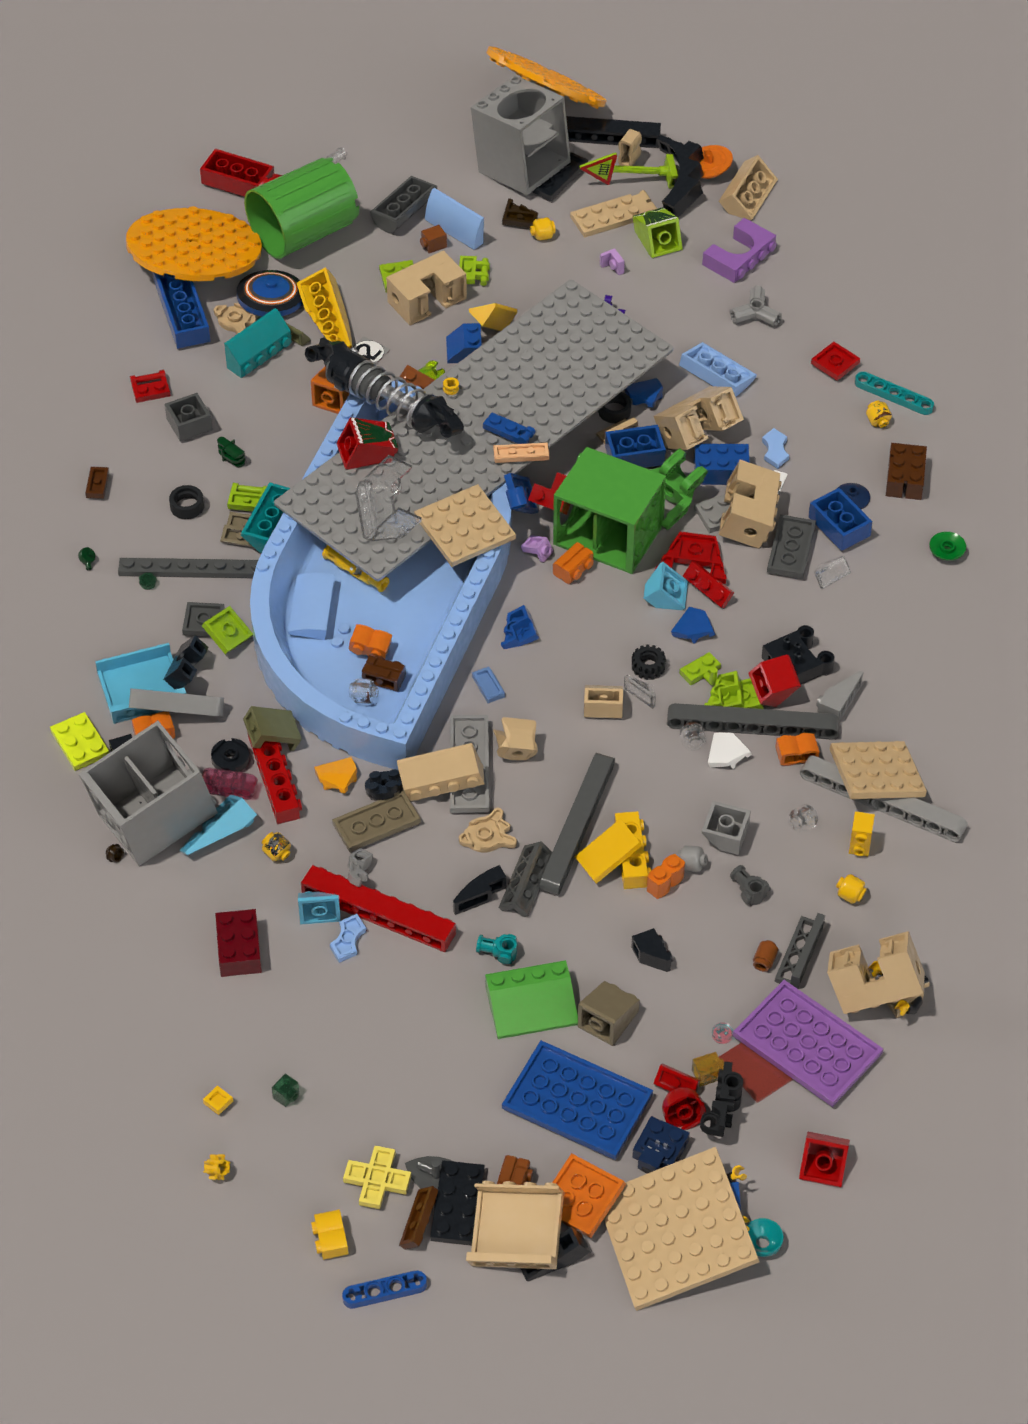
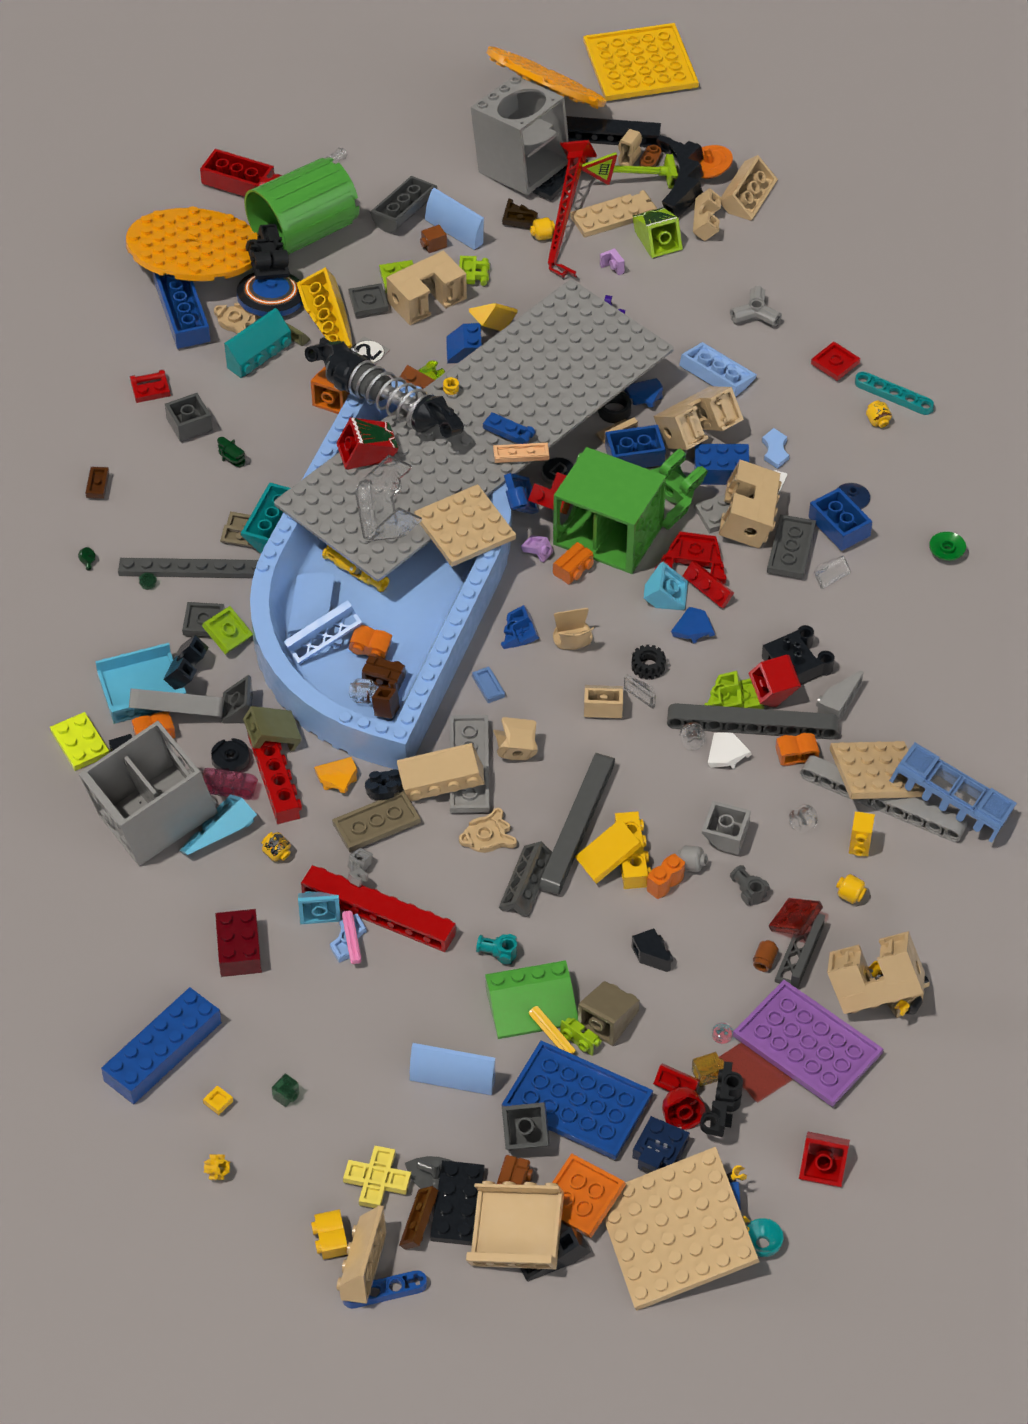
(114, 853): dark brown plate -> none
(161, 1045): none -> blue brick
(186, 512): black tyre -> none
(237, 701): none -> dark grey slope
(244, 497): lime plate -> none
(267, 254): none -> black plate
(320, 626): none -> light blue fence
(351, 937): none -> bright pink axle
(363, 1256): none -> tan slope
(368, 300): none -> dark grey plate
(386, 701): none -> reddish brown brick
(452, 1069): none -> light blue slope
(480, 890): black slope -> none
(525, 1126): none -> dark grey brick
(551, 1030): none -> yellow axle
(553, 465): none -> black tile
(572, 630): none -> tan piece
(576, 154): none -> red piece
(585, 1041): none -> lime hinge
(640, 61): none -> yellow plate
(651, 156): none -> dark orange plate
(703, 667): lime plate -> none
(705, 223): none -> tan arch
(736, 265): medium lavender arch -> none
(795, 916): none -> clear red plate
(906, 466): reddish brown piece -> none
(954, 788): none -> medium blue window

